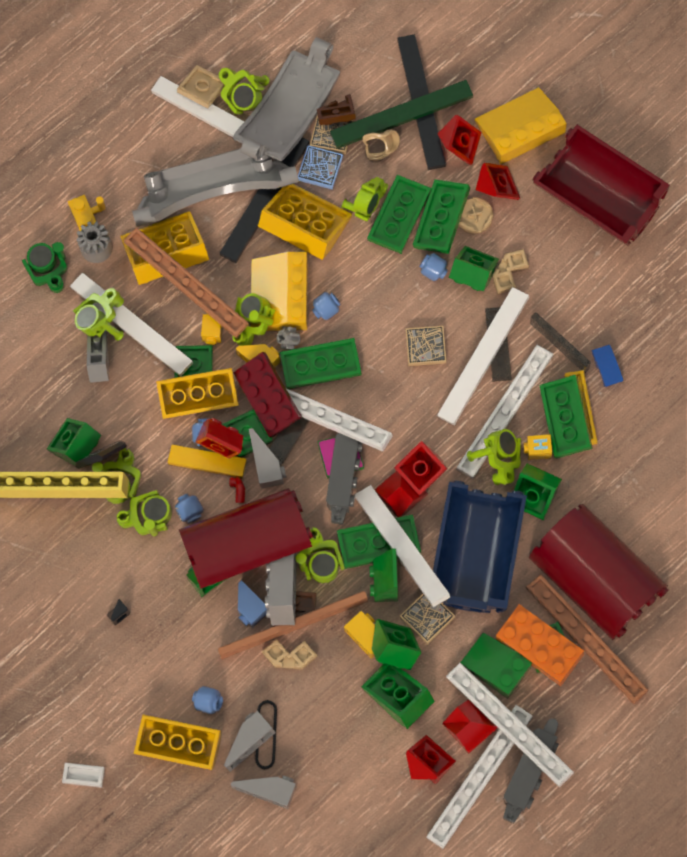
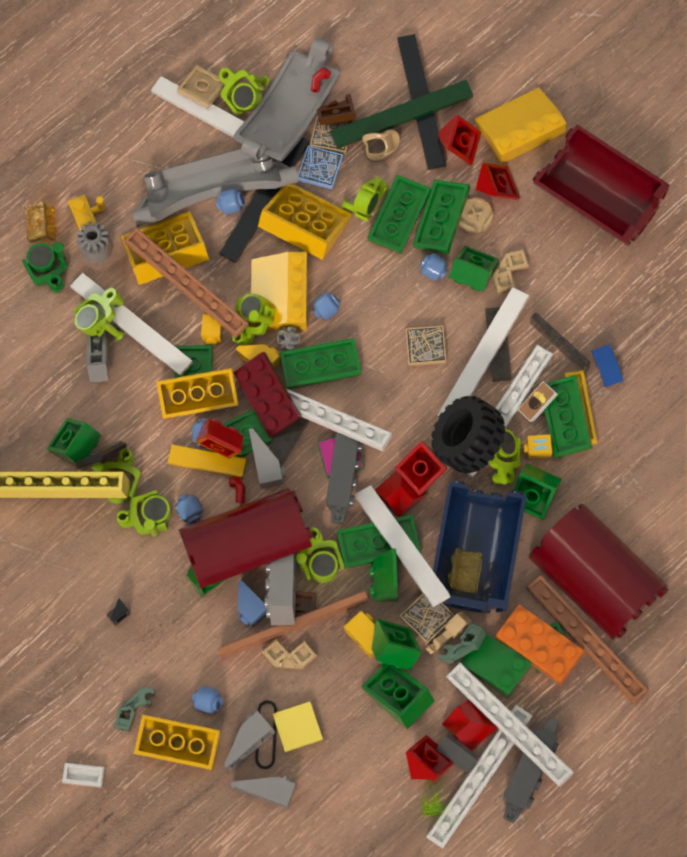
(40, 222): none -> clear yellow bracket
(132, 704): none -> sand green piece
(230, 201): none -> medium blue head
(297, 727): none -> light yellow tile
(322, 73): none -> red arm
(431, 808): none -> clear neon green tile
(453, 629): none -> tan piece
(457, 753): none -> dark grey tile
(465, 571): none -> clear yellow bracket
(466, 646): none -> sand green piece
(481, 444): none -> black tyre
(537, 401): none -> tile

